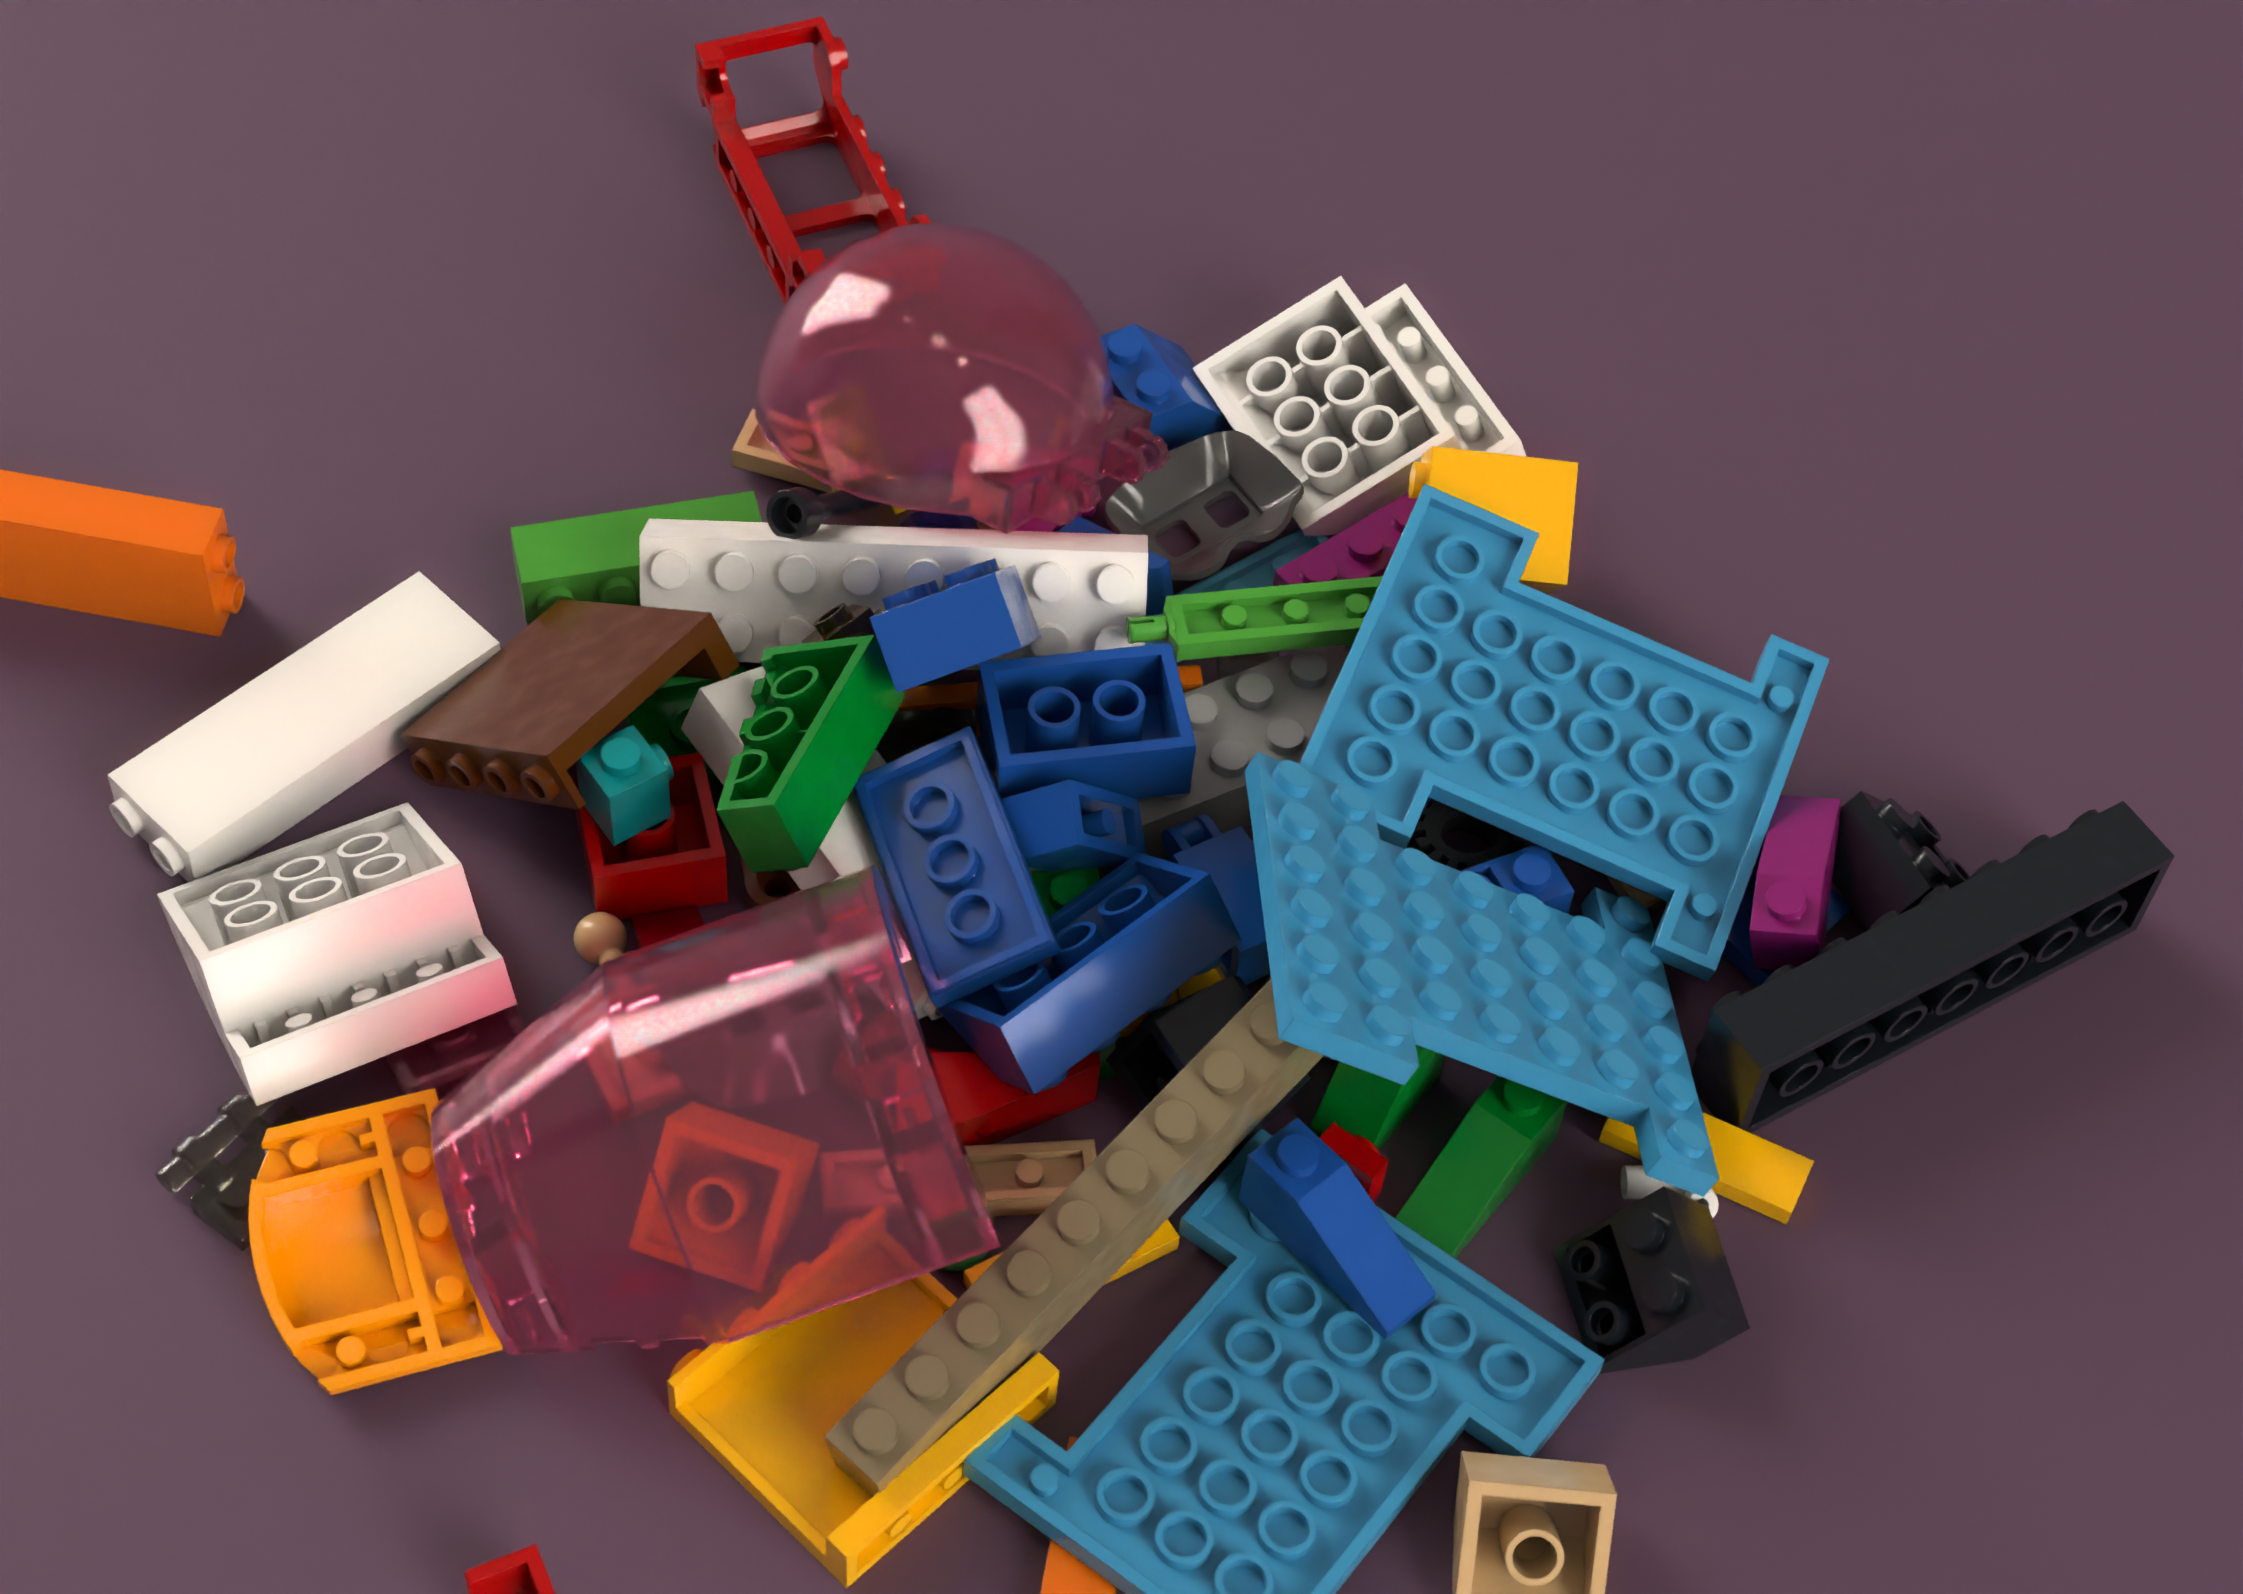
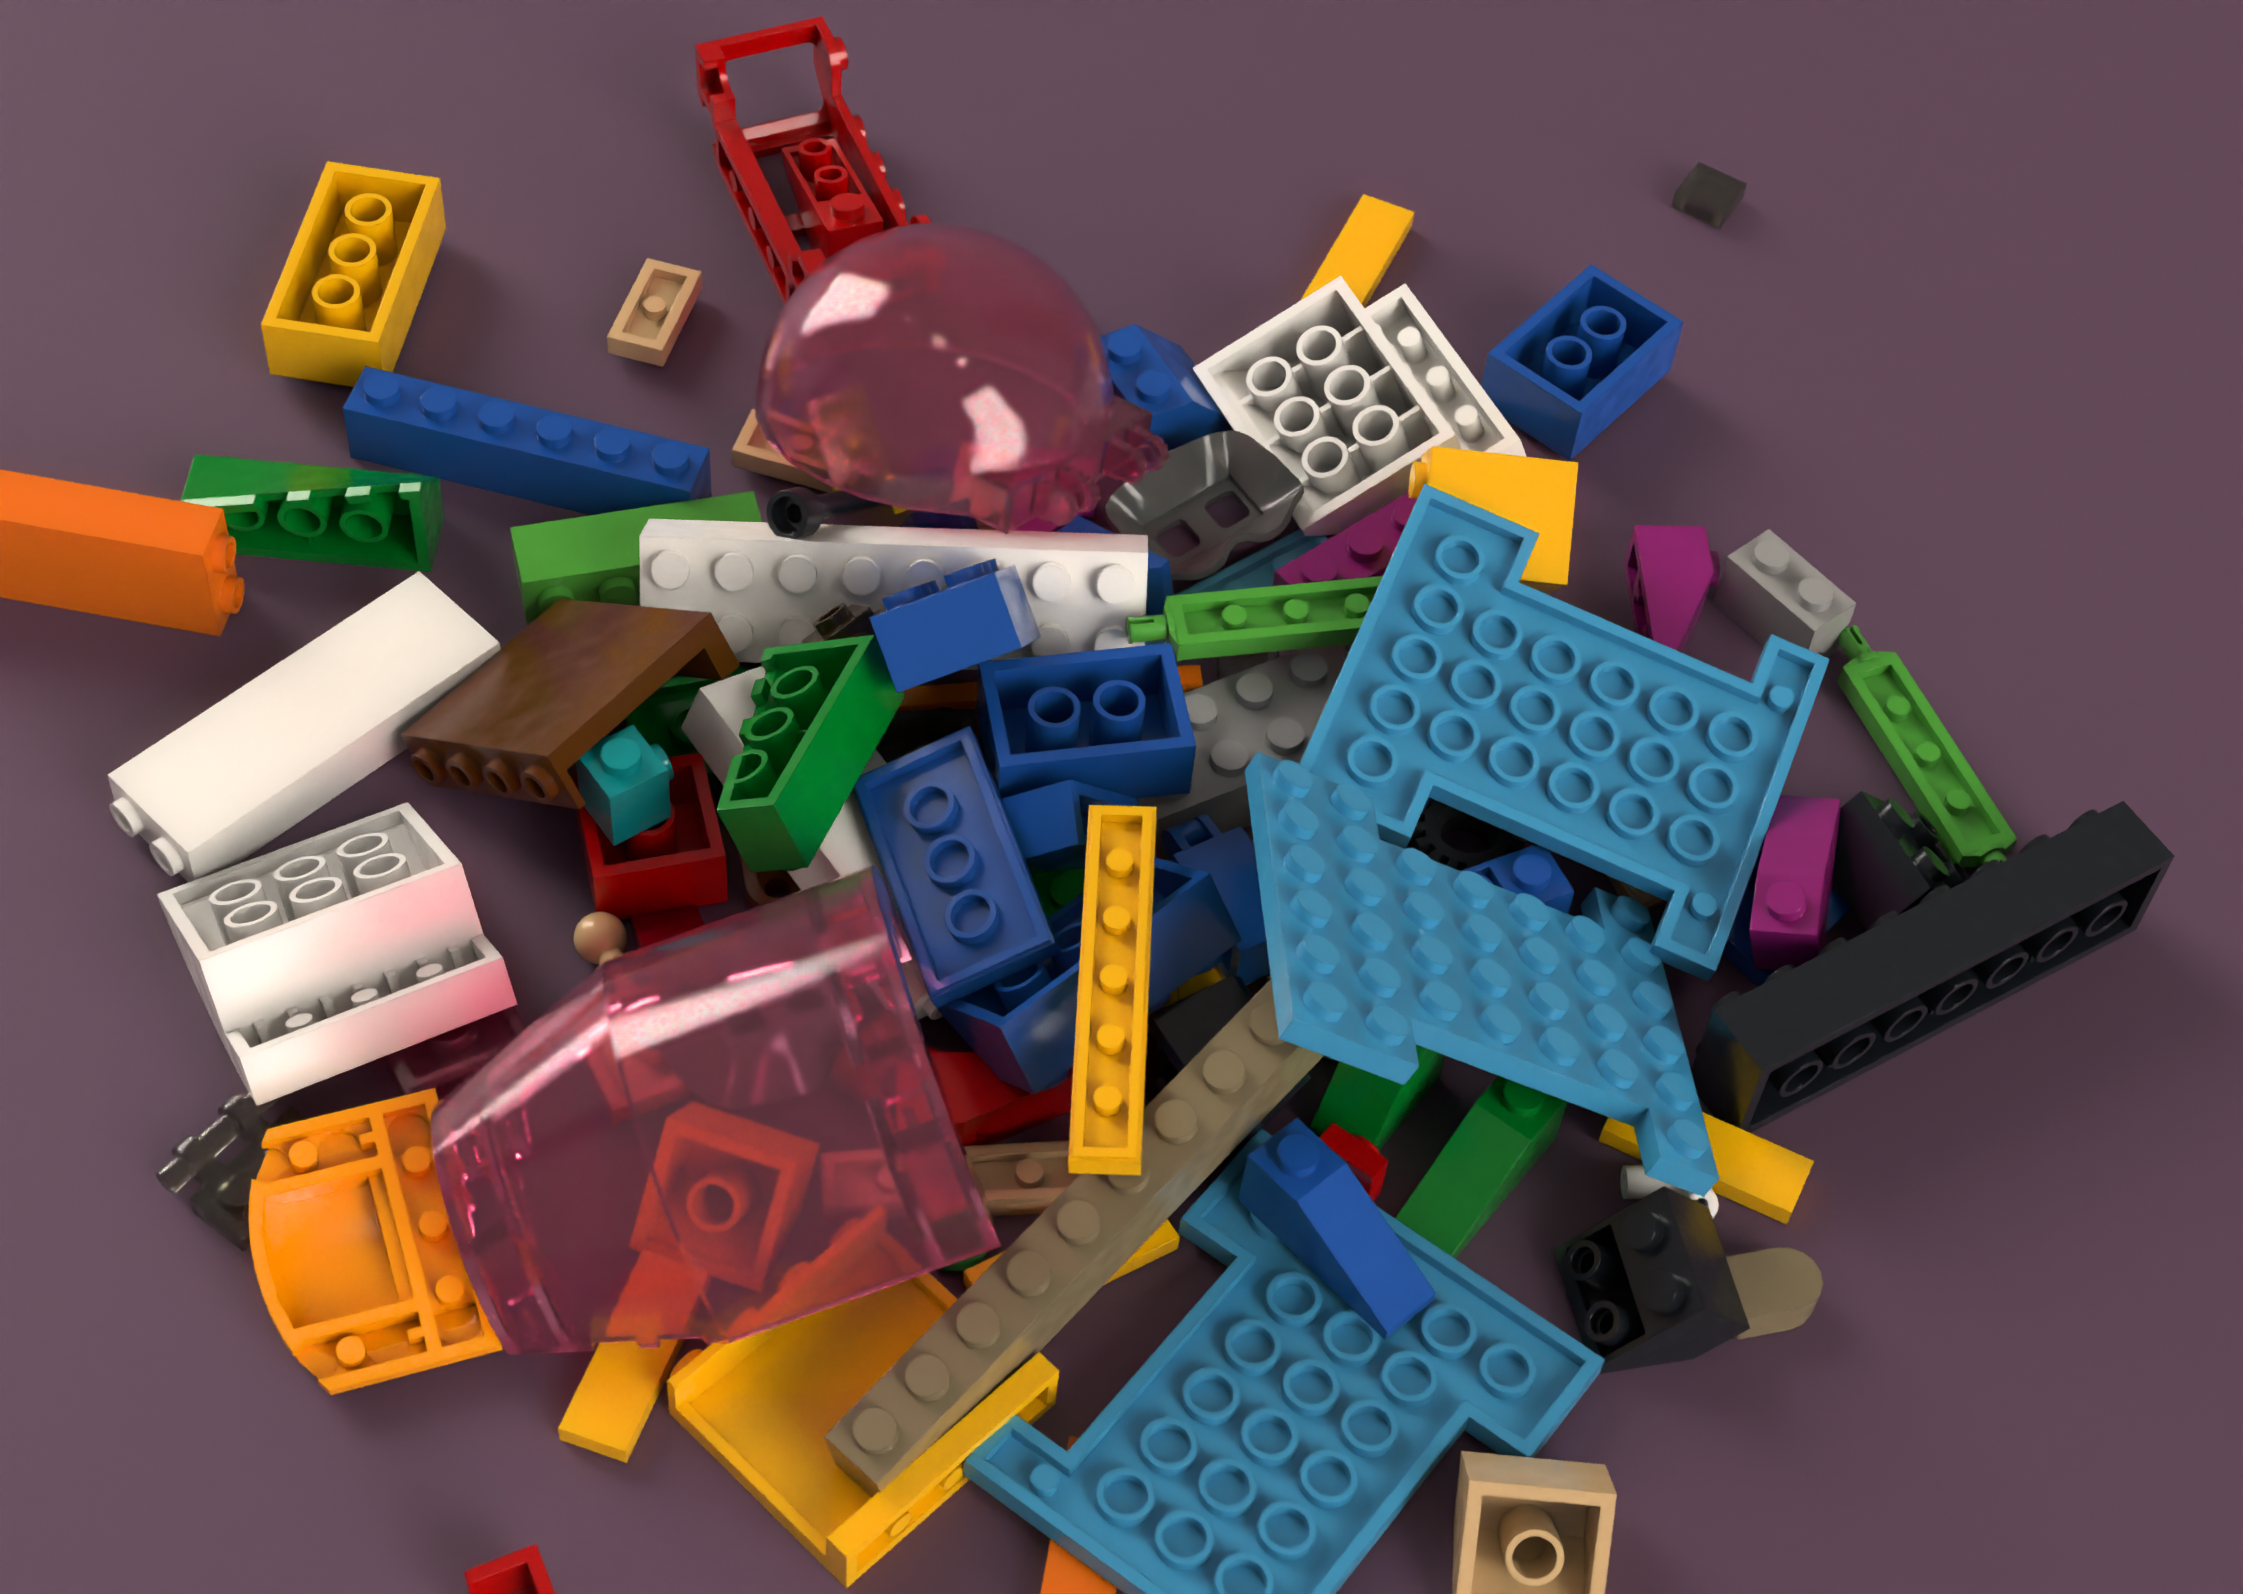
(322, 511): none -> green wedge
(354, 274): none -> yellow brick
(518, 447): none -> blue brick
(617, 1396): none -> yellow tile
(654, 312): none -> tan plate
(829, 195): none -> red slope
(1113, 992): none -> yellow tile
(1365, 247): none -> yellow tile
(1580, 361): none -> blue brick
(1669, 580): none -> magenta slope
(1709, 195): none -> clear smoke tile
(1775, 1288): none -> dark tan piece
(1781, 594): none -> light grey brick
(1922, 754): none -> bright green plate

